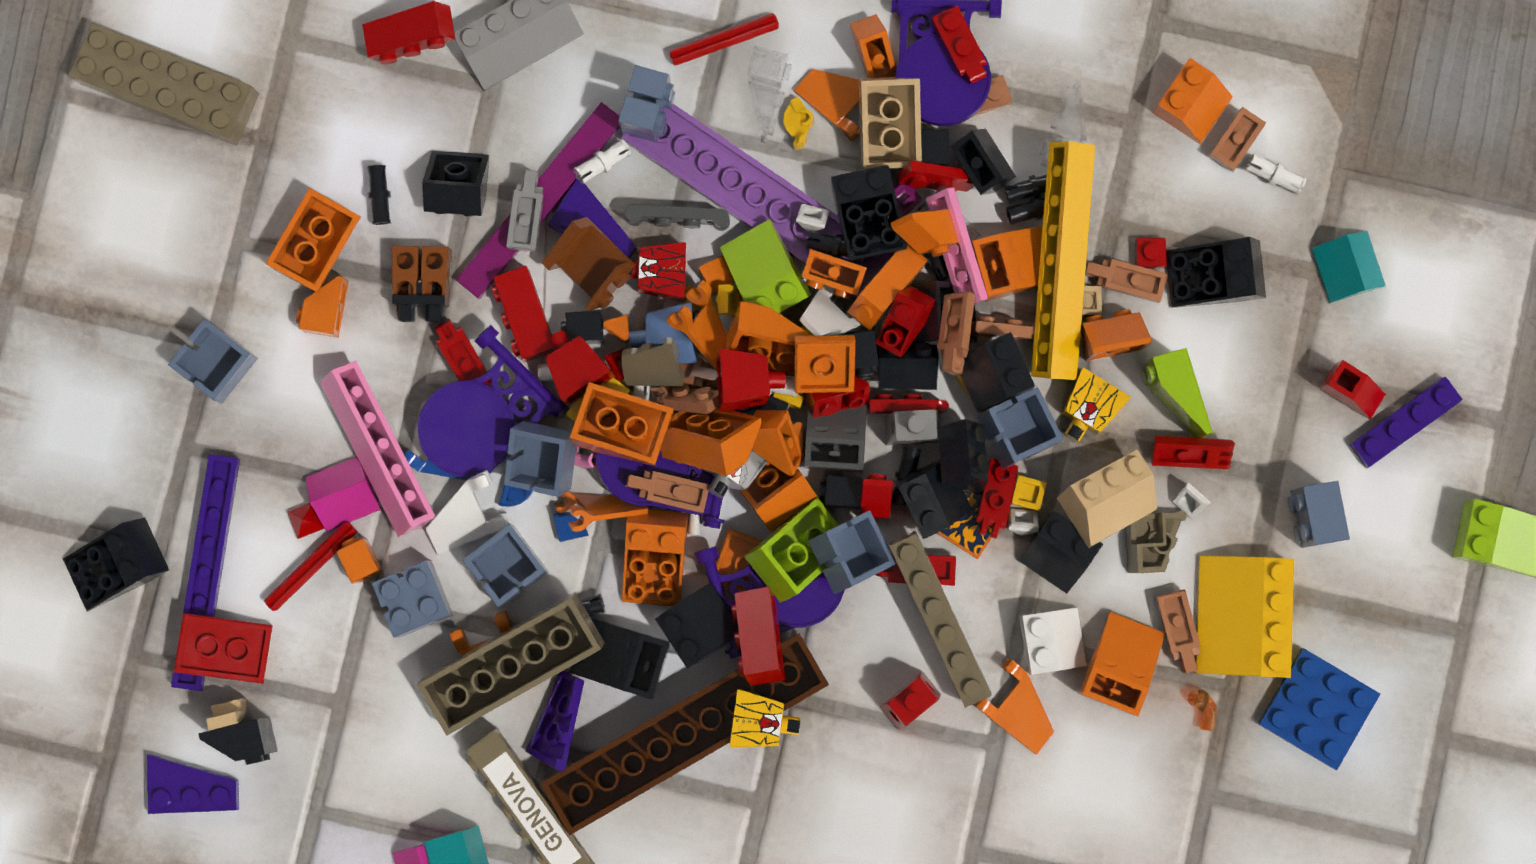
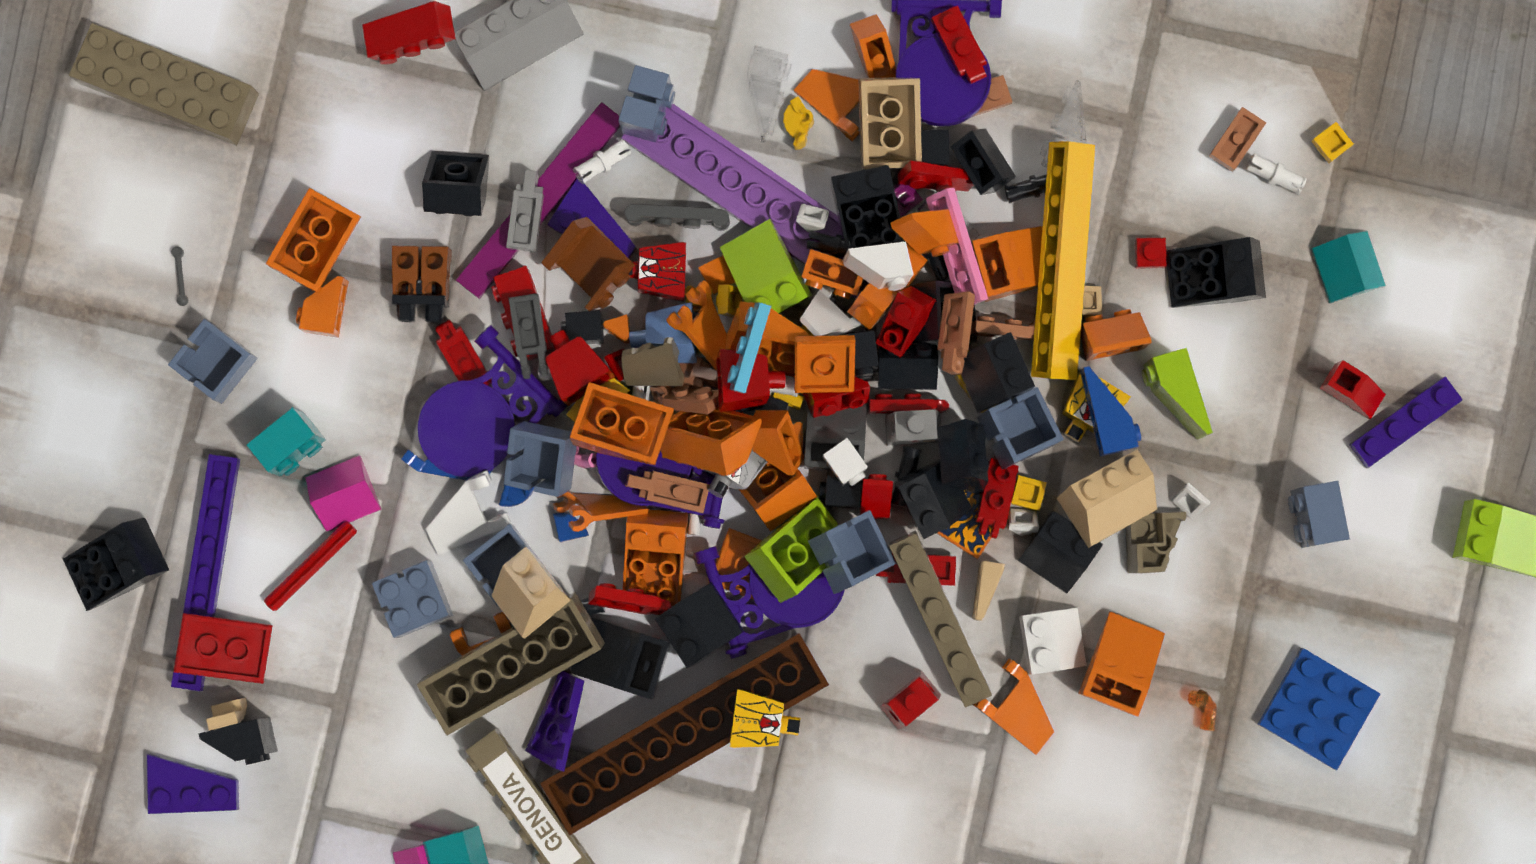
(178, 253): none -> dark grey hinge
(287, 443): none -> teal brick
(305, 521): red slope -> none
(359, 560): orange brick -> none
(377, 449): bright pink brick -> none
(379, 195): black pin -> none
(527, 592): none -> tan slope
(529, 332): none -> dark grey hinge
(631, 600): none -> red hinge
(724, 39): red axle -> none
(748, 347): none -> medium azure plate
(758, 636): red brick -> none
(845, 463): none -> white brick
(881, 265): none -> white slope
(987, 581): none -> tan slope
(1026, 211): black pin -> none
(1110, 420): none -> blue slope
(1128, 279): nougat hinge -> none
(1179, 628): nougat hinge -> none
(1192, 452): red hinge -> none
(1193, 101): orange slope -> none
(1245, 616): yellow slope -> none
(1332, 142): none -> yellow plate

